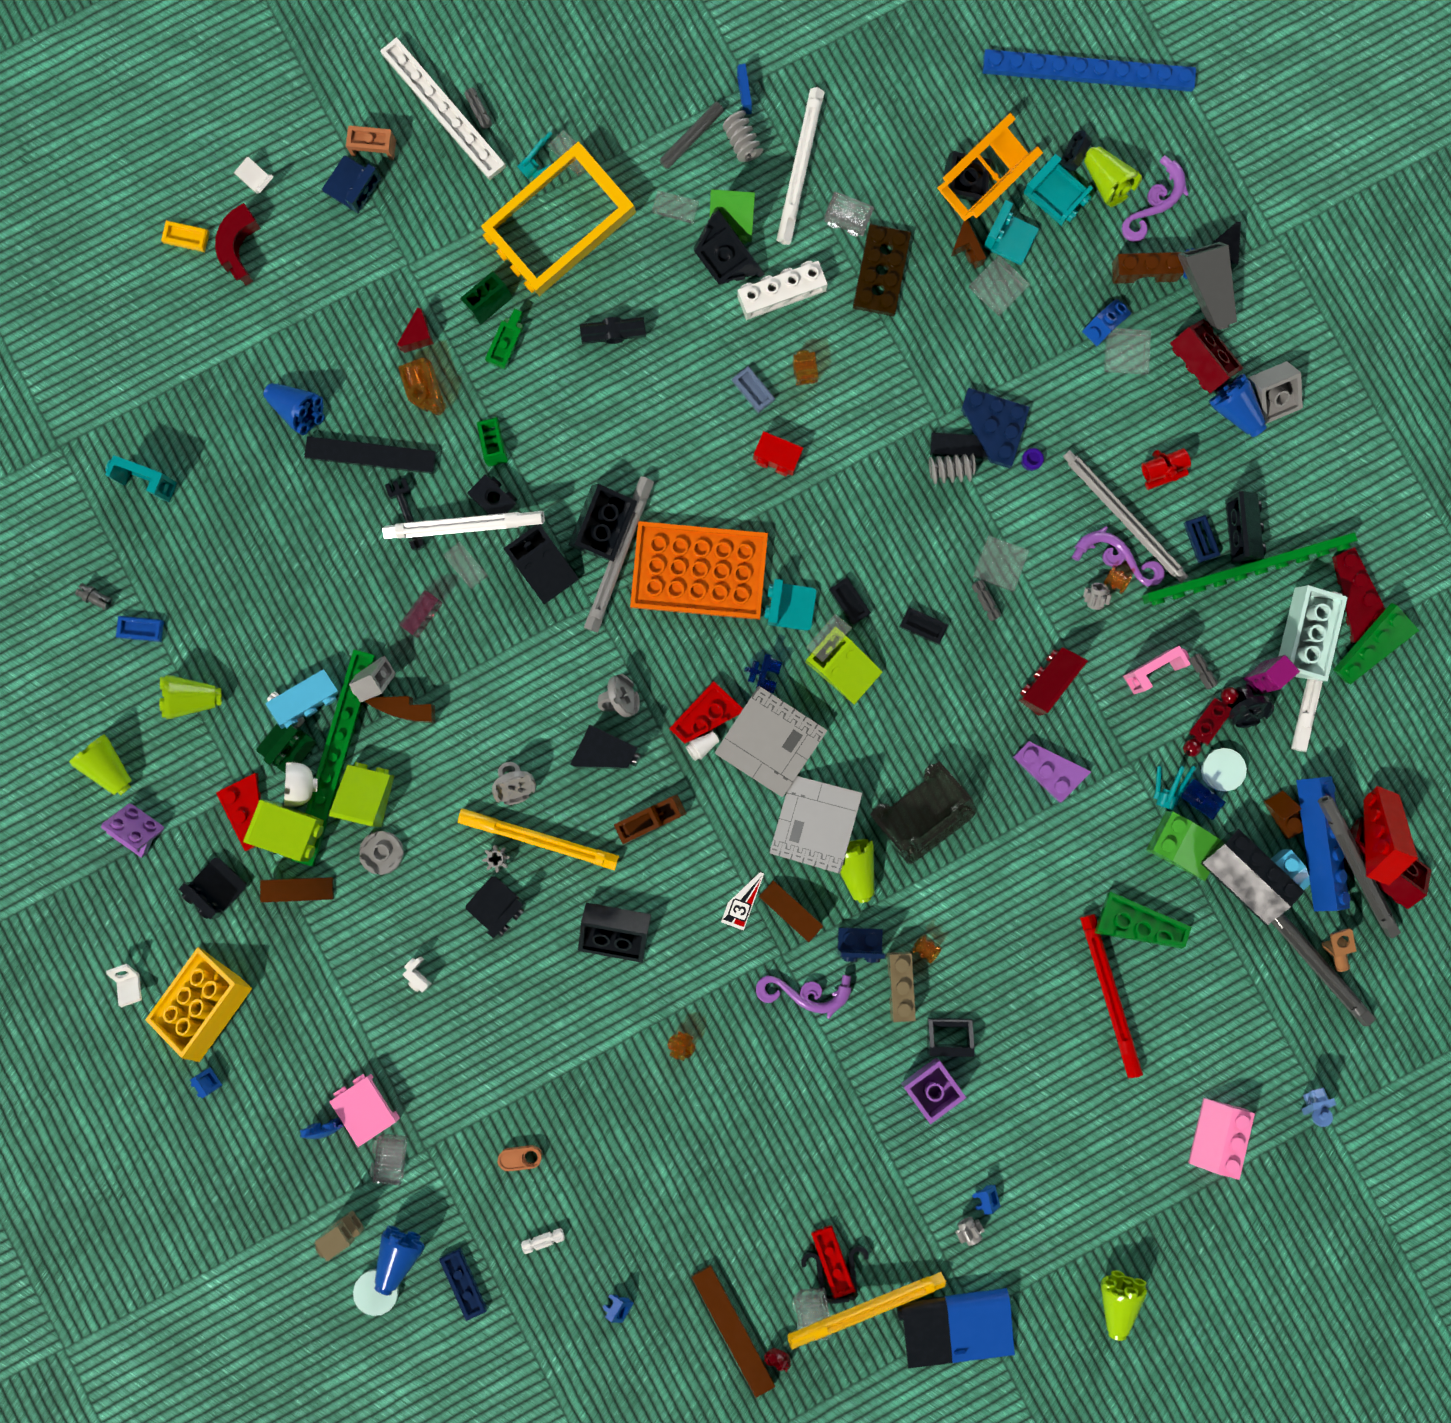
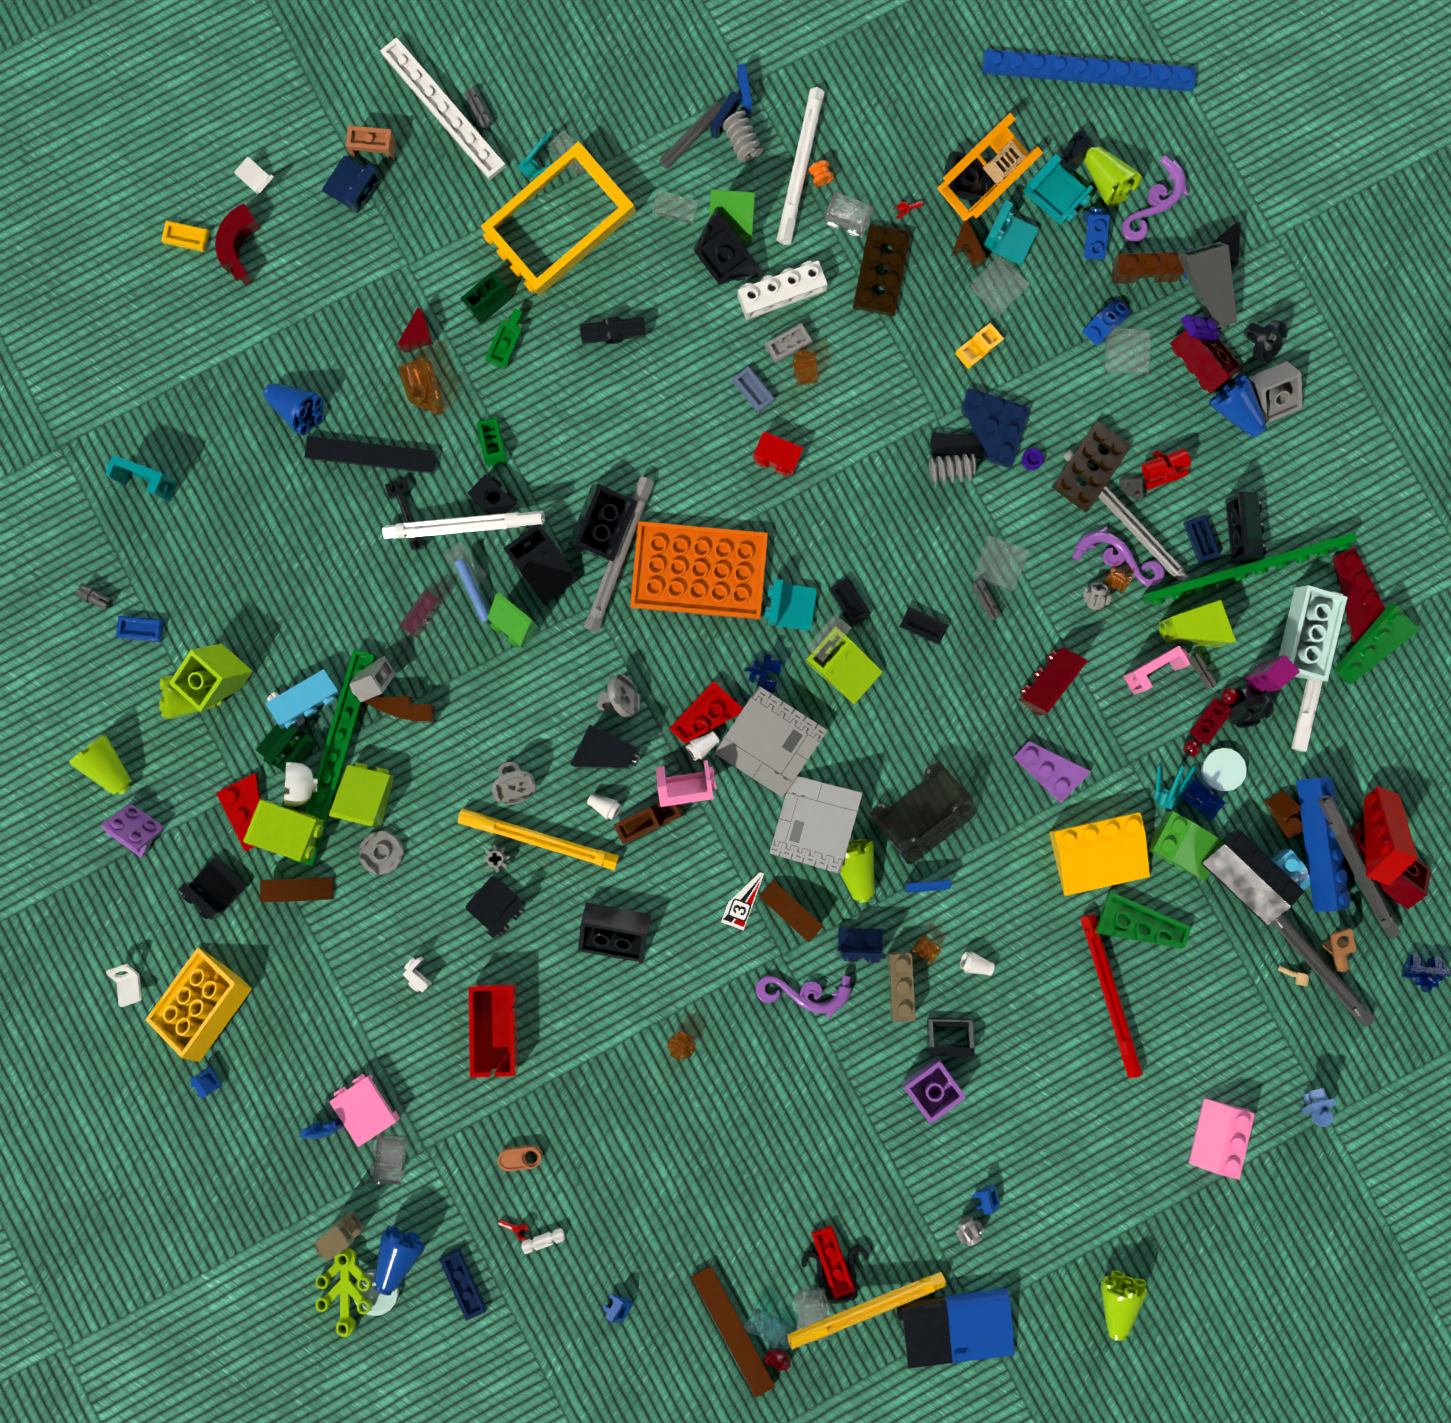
(209, 676): none -> lime slope
(345, 1289): none -> lime plant
(472, 589): none -> medium blue piece
(493, 1030): none -> red piece
(511, 621): none -> bright green slope
(515, 1228): none -> red hand
(605, 806): none -> white cone
(685, 787): none -> bright pink panel
(728, 108): none -> dark blue tile
(770, 1328): none -> clear light blue slope
(788, 343): none -> light grey plate
(821, 173): none -> orange wheel
(905, 208): none -> red hand
(927, 886): none -> blue tile
(976, 964): none -> white cone
(979, 345): none -> yellow slope
(994, 170): none -> tan slope
(1077, 466): none -> dark brown plate
(1096, 232): none -> blue bracket
(1101, 853): none -> yellow slope
(1133, 487): none -> dark grey tile
(1199, 627): none -> lime slope
(1200, 327): none -> dark purple plate
(1266, 339): none -> black tile
(1301, 978): none -> tan hand
(1425, 976): none -> clear blue hips

